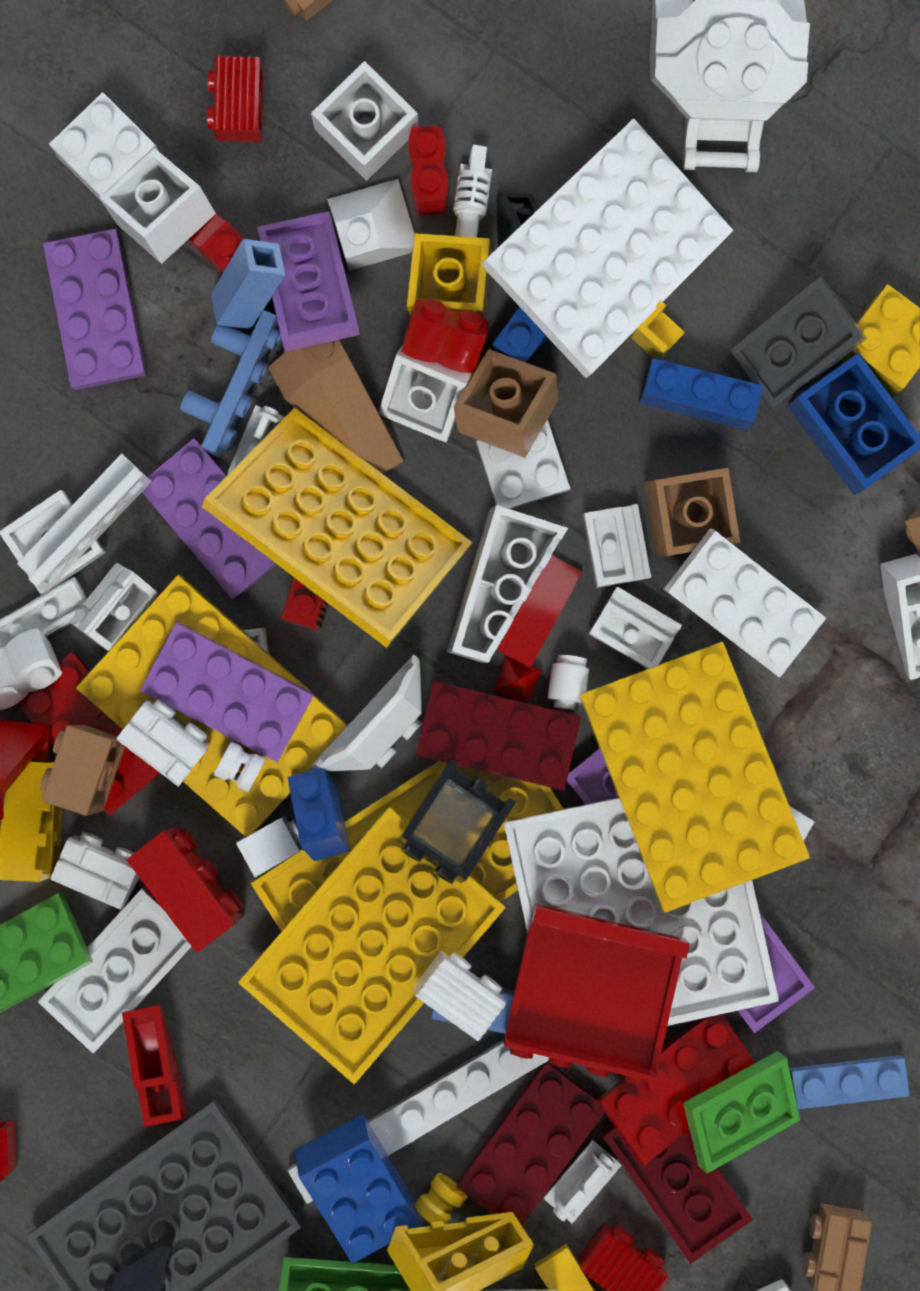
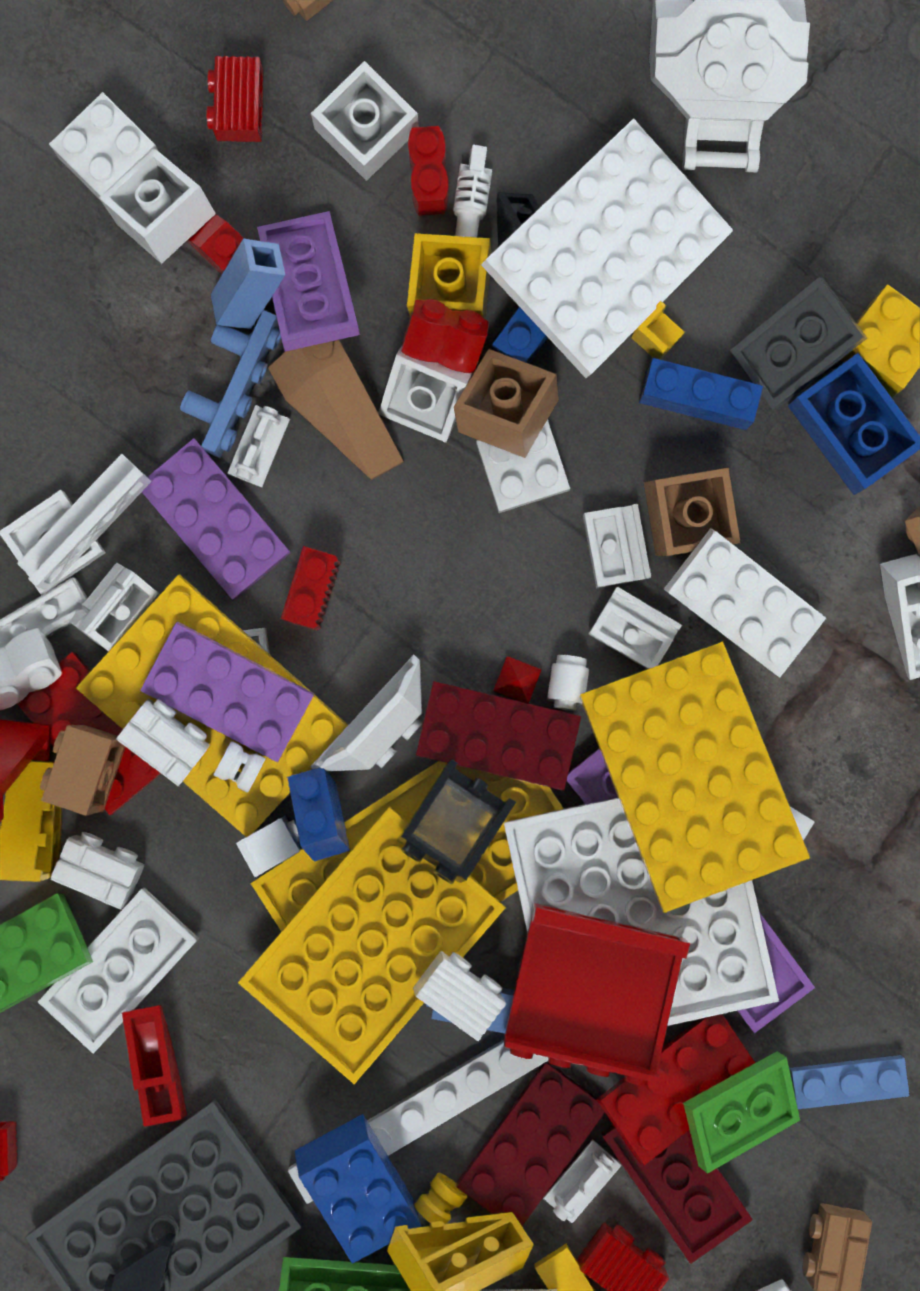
(94, 309): medium lavender plate -> none
(187, 887): red brick -> none
(338, 526): yellow plate -> none
(372, 224): white slope -> none
(503, 572): white wedge -> none
(539, 612): red slope -> none

